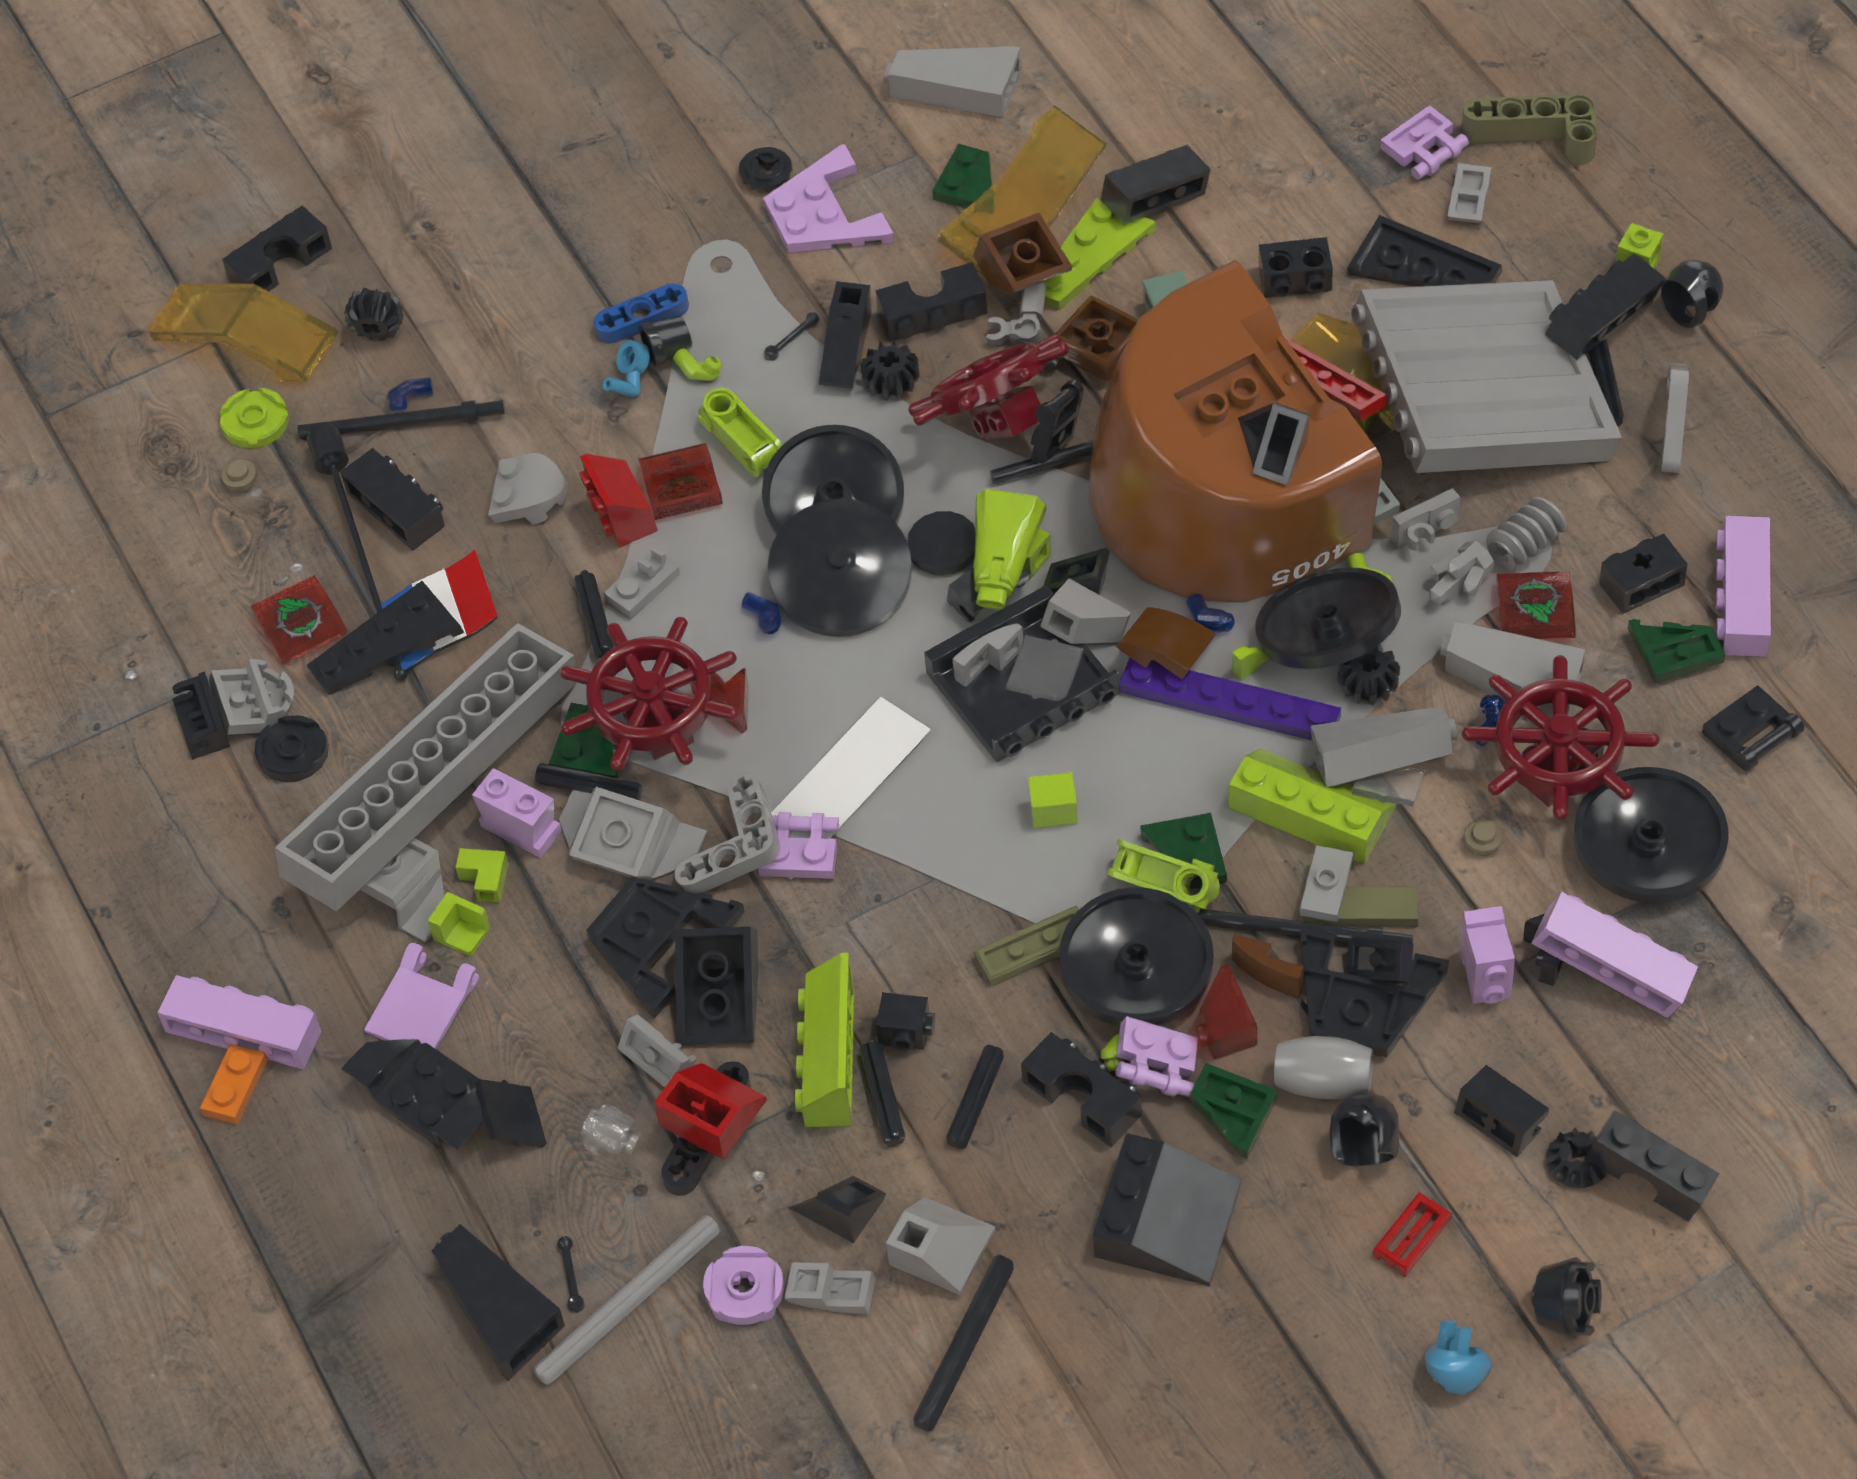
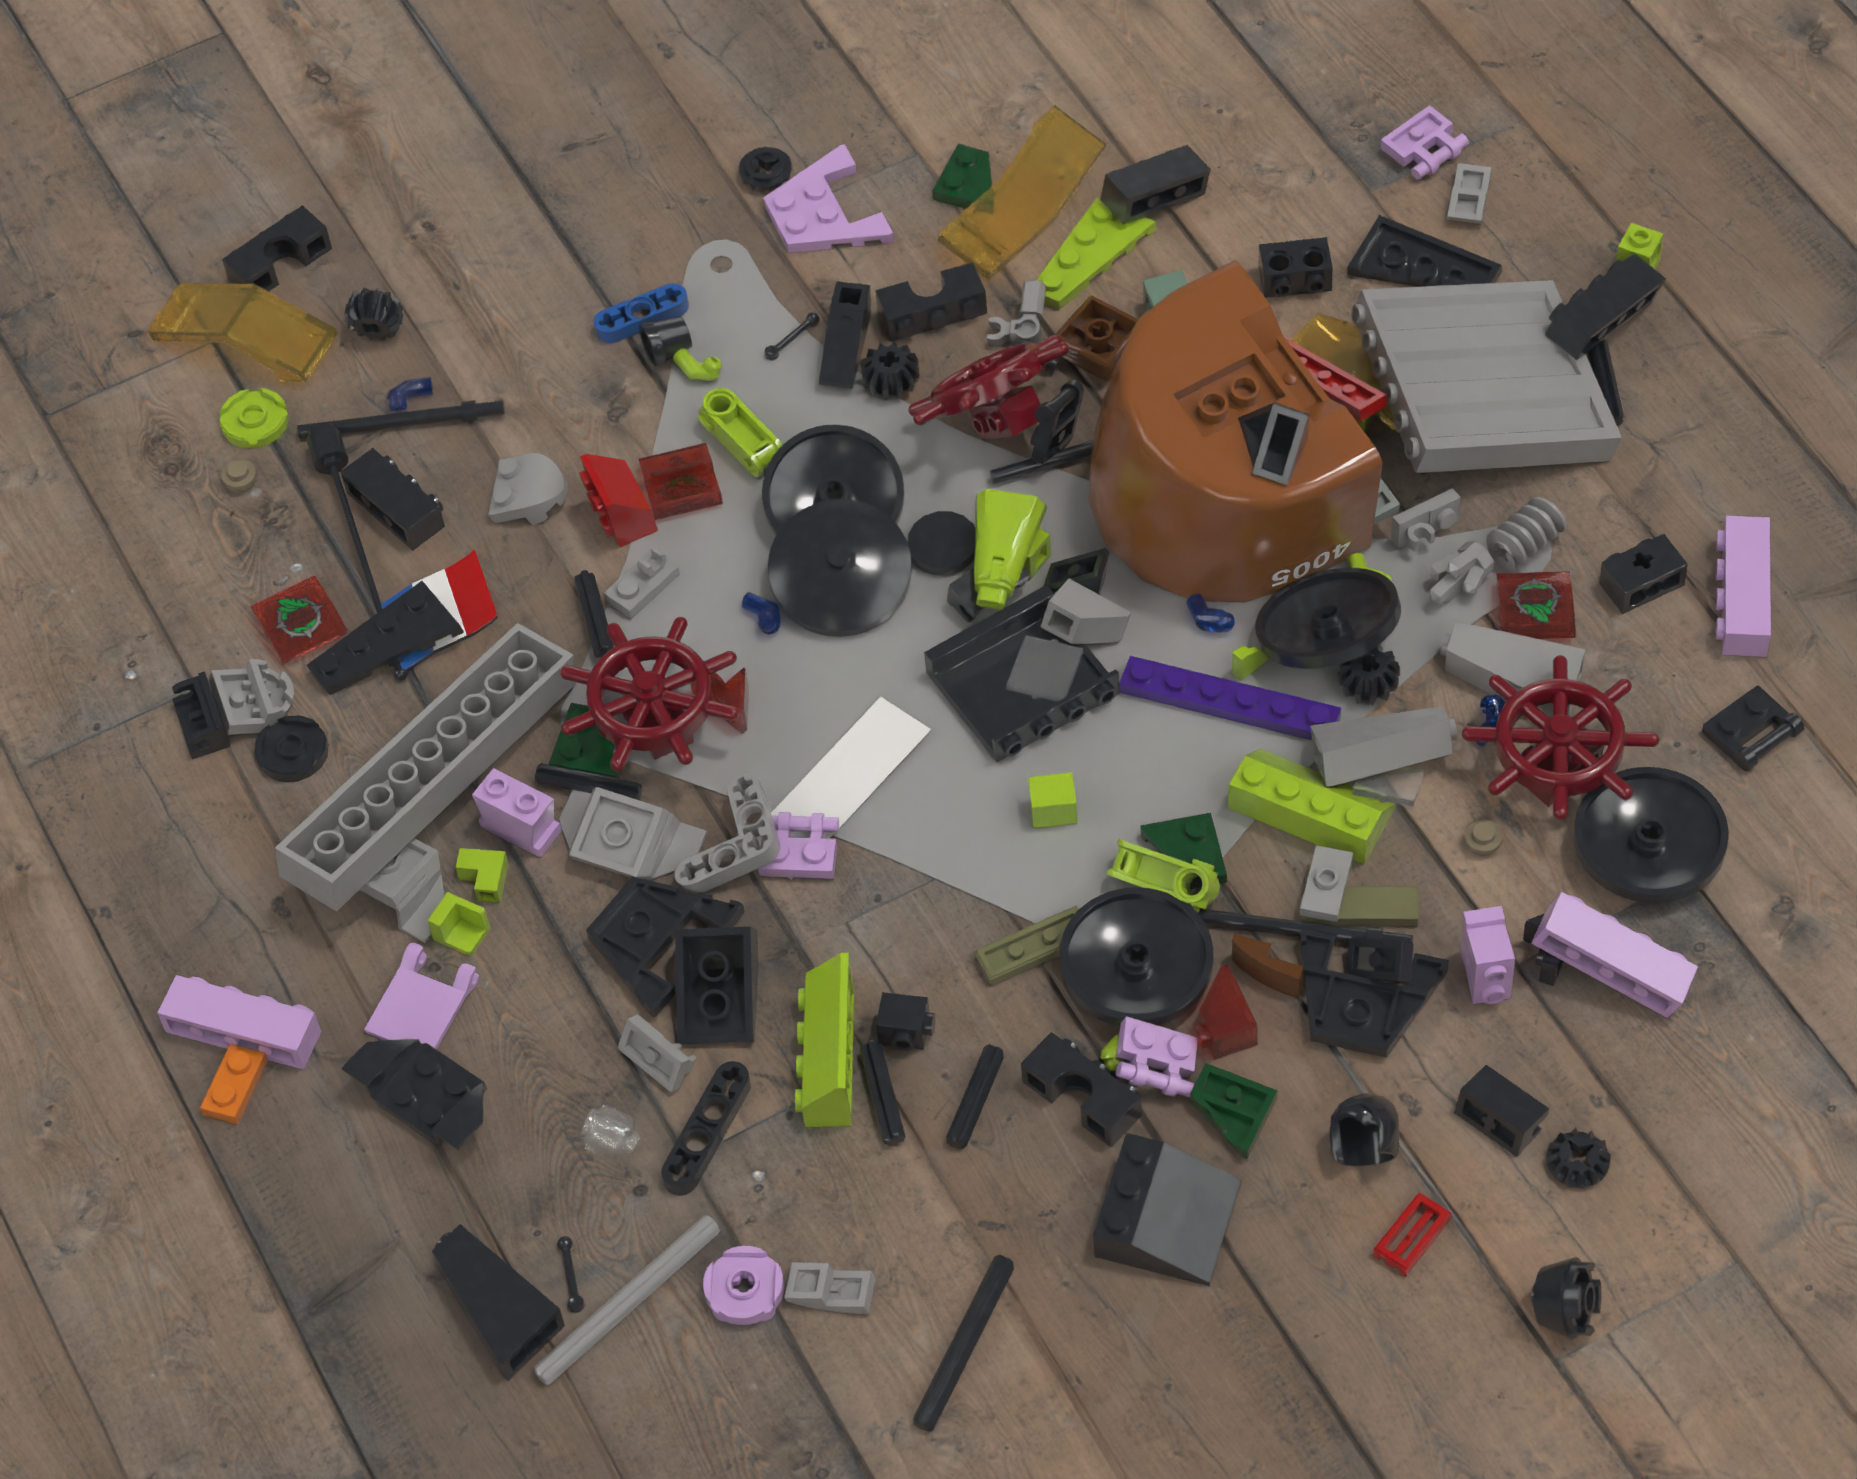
(510, 1113): black piece -> none
(631, 360): dark azure plate -> none
(707, 1108): red slope -> none
(843, 1207): black slope -> none
(938, 1244): light grey slope -> none
(957, 77): light grey slope -> none
(993, 648): light grey slope -> none
(1020, 254): reddish brown slope -> none
(1166, 638): reddish brown slope -> none
(1323, 1067): light grey piece -> none
(1454, 1363): dark azure piece -> none
(1534, 119): olive beam -> none
(1630, 1148): black arch -> none
(1675, 416): light grey beam -> none
(1675, 648): dark green wing -> none
(1695, 285): black helmet -> none

